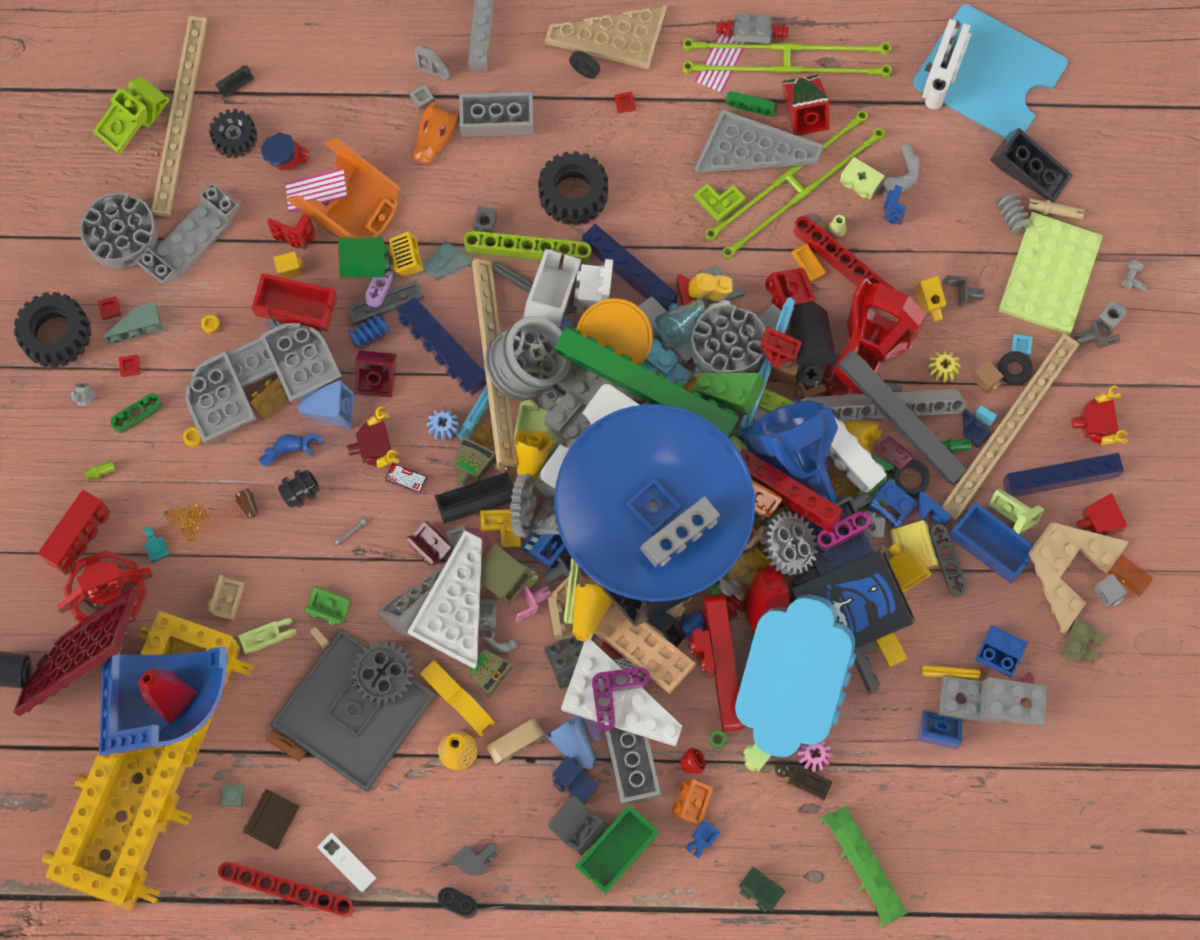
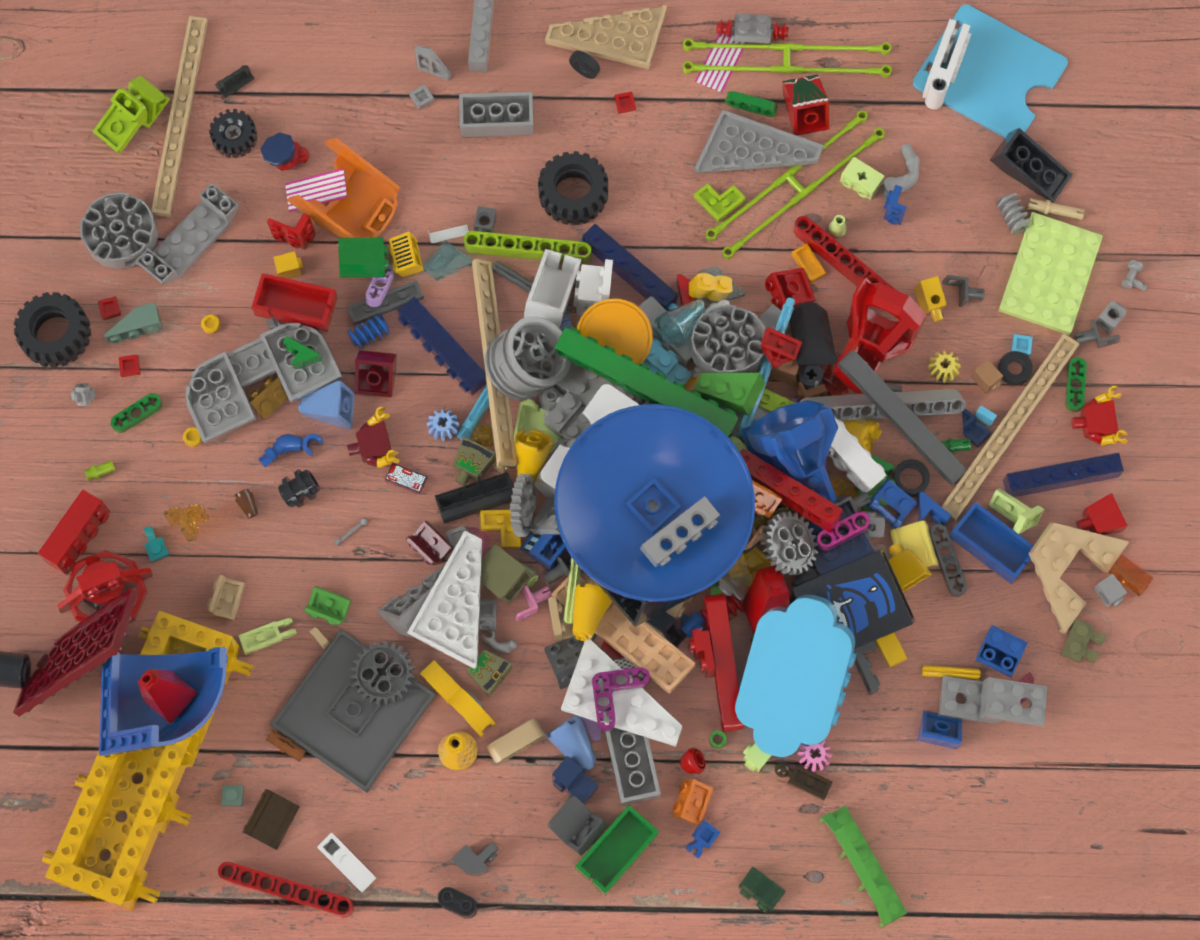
(304, 356): none -> green slope
(434, 131): orange animal -> none
(448, 233): none -> white piece
(894, 452): clear pink tile -> none
(1070, 391): none -> green beam

